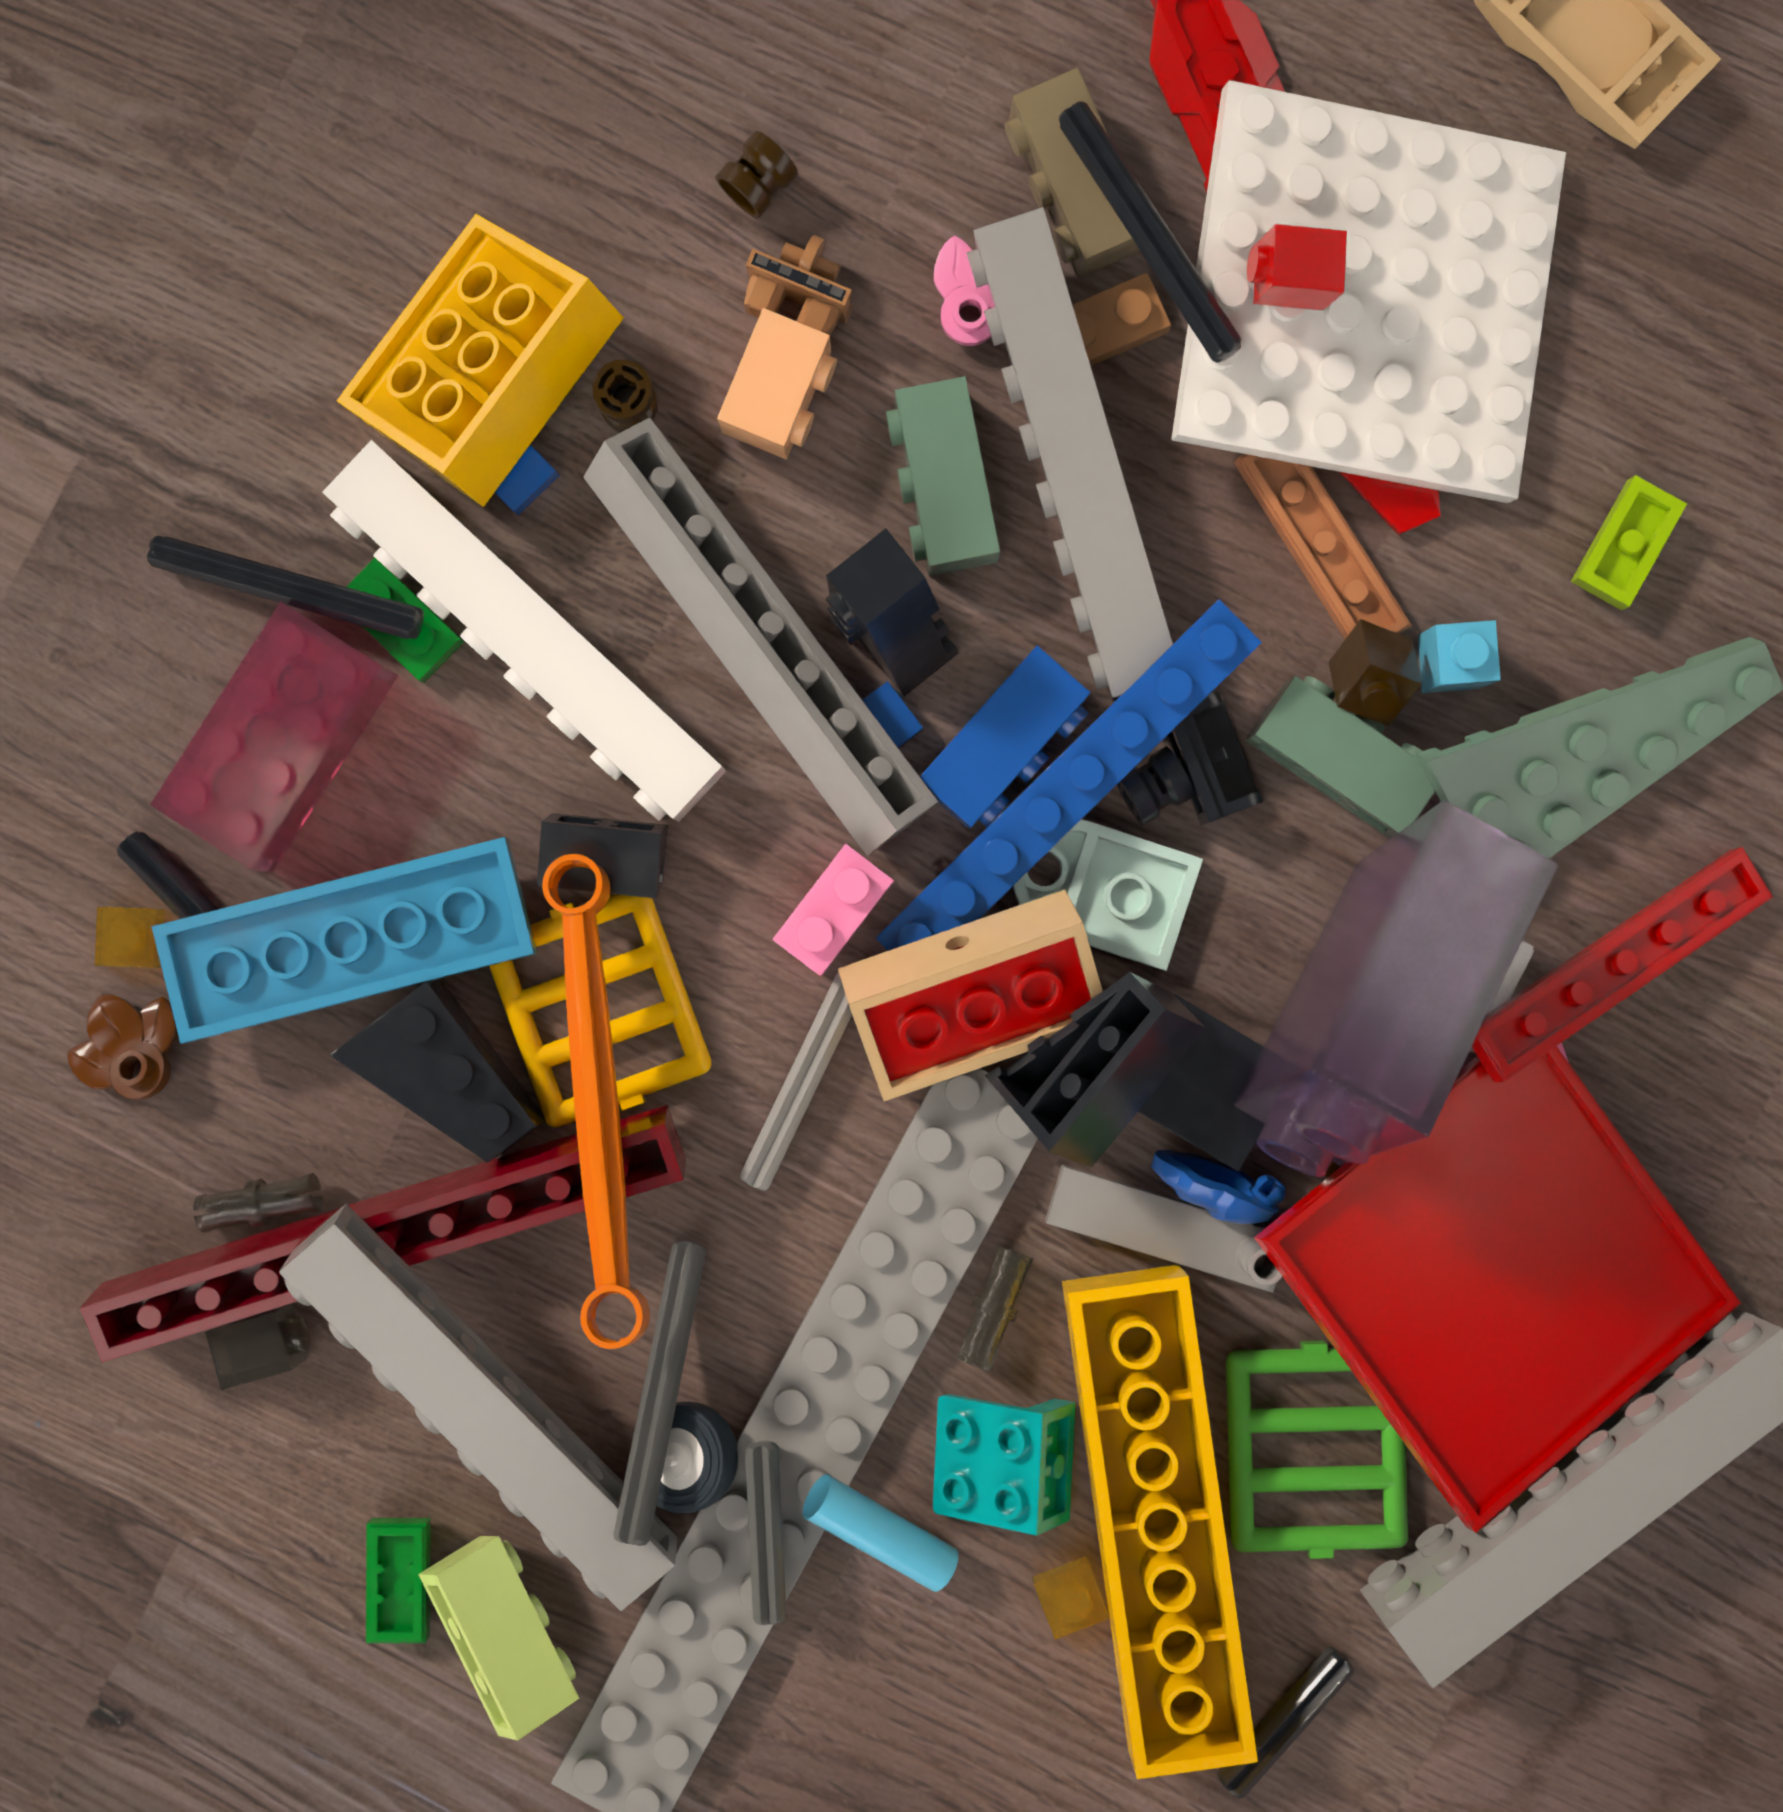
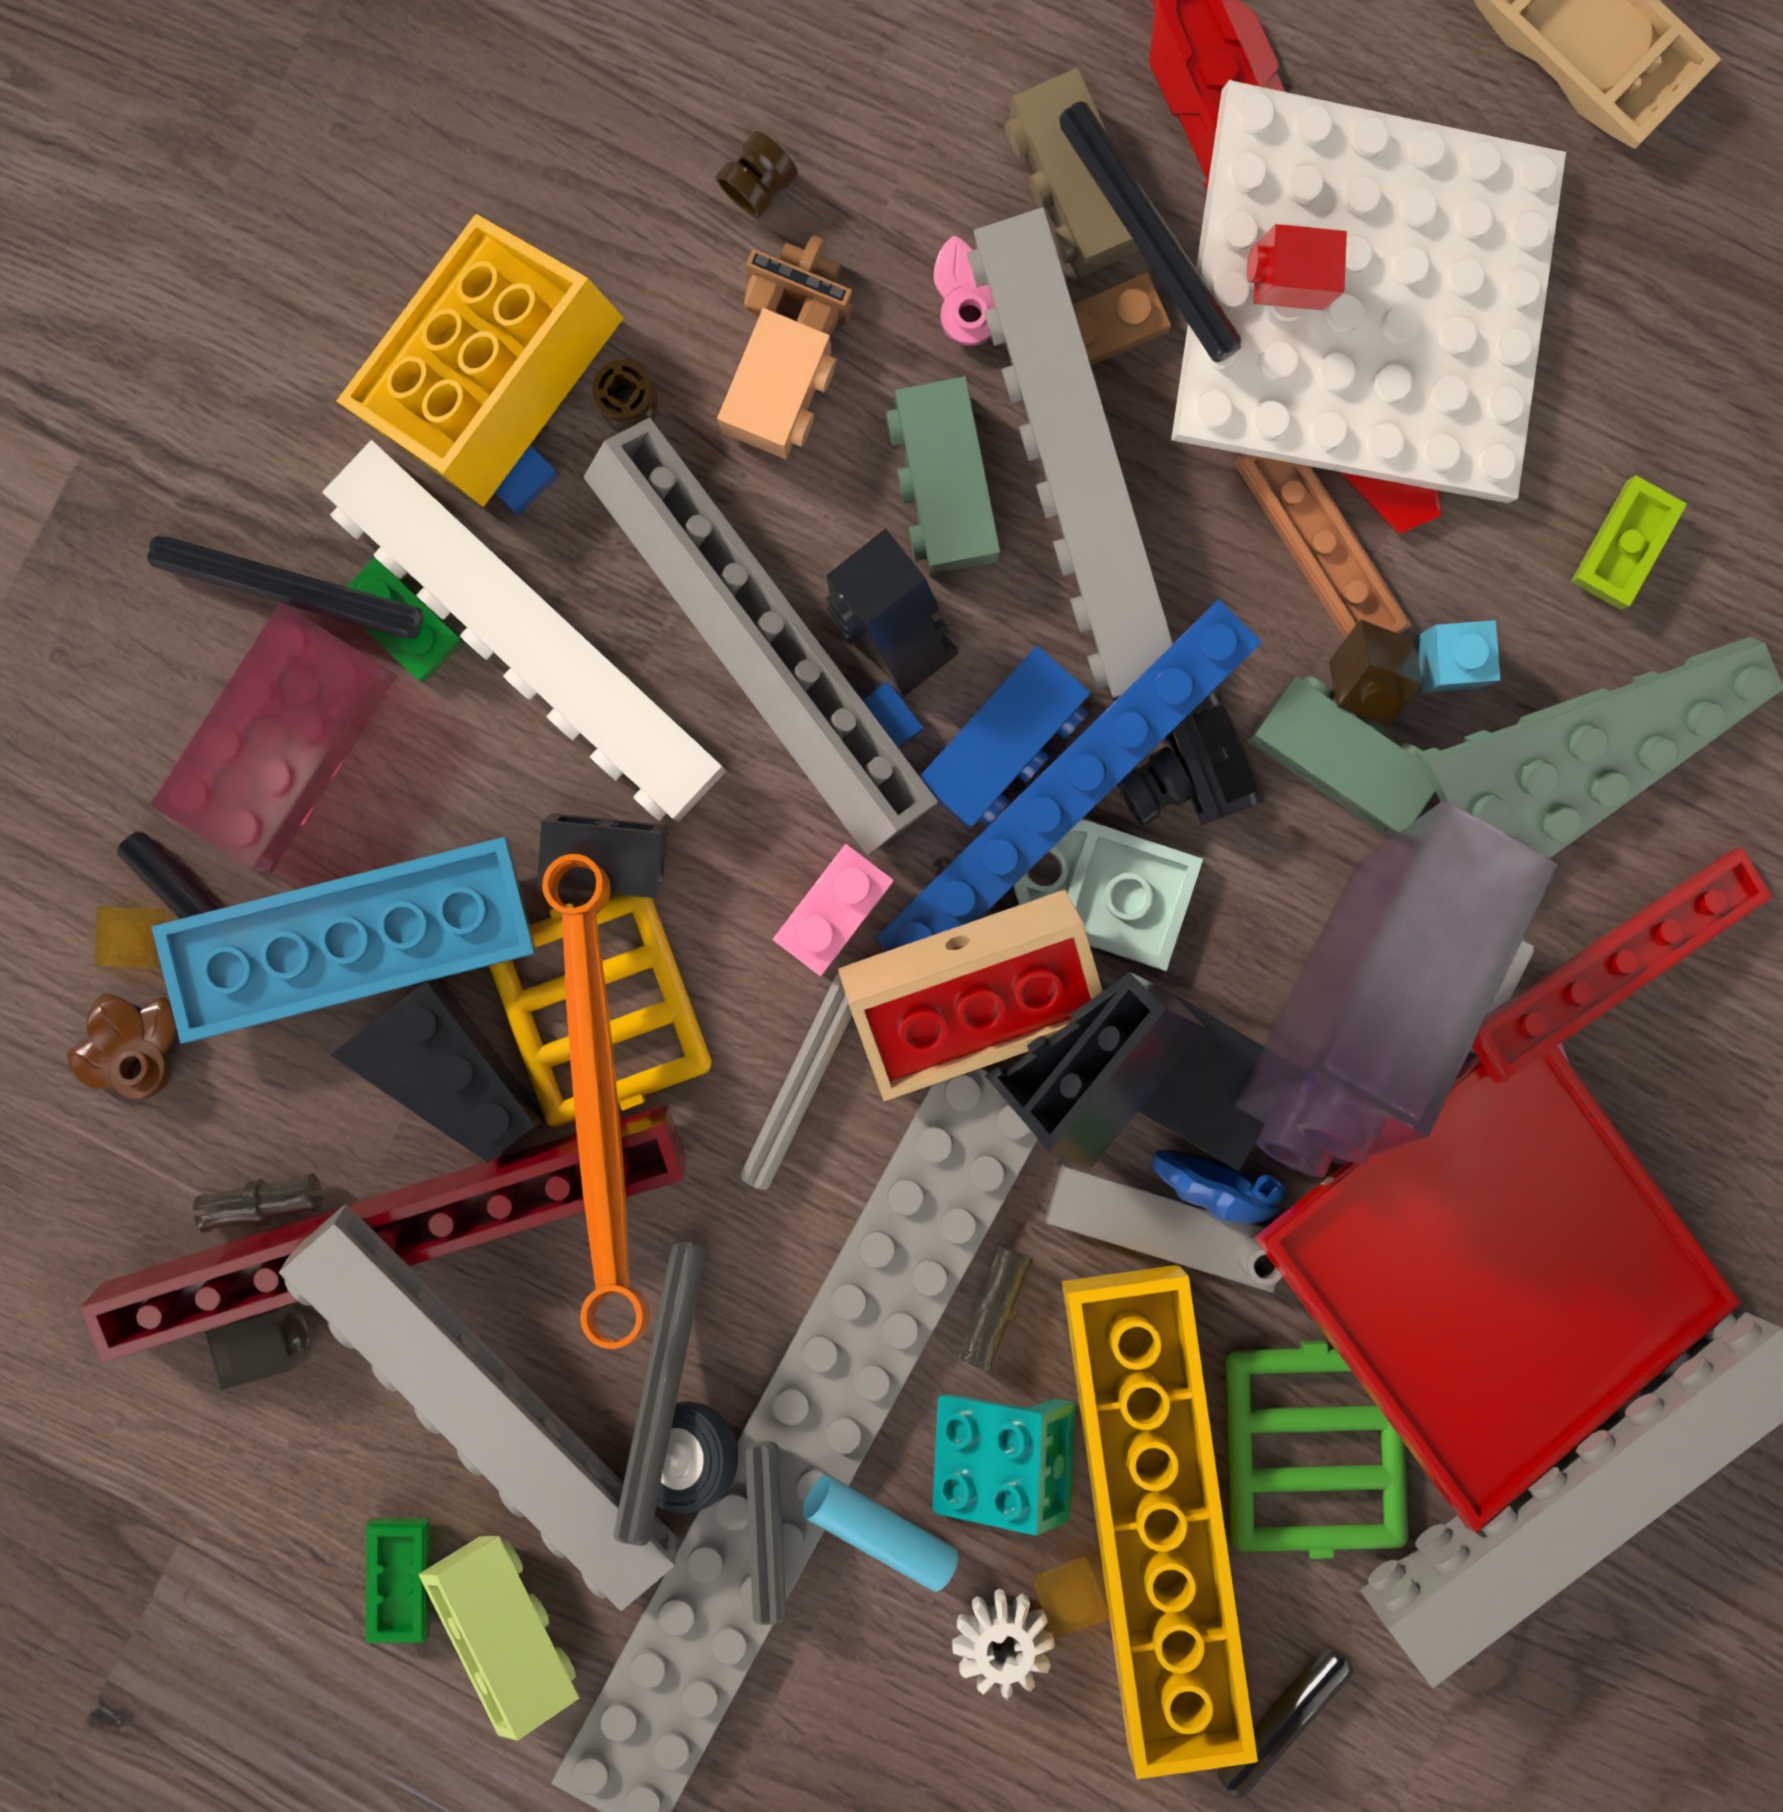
(1011, 1662): none -> white gear

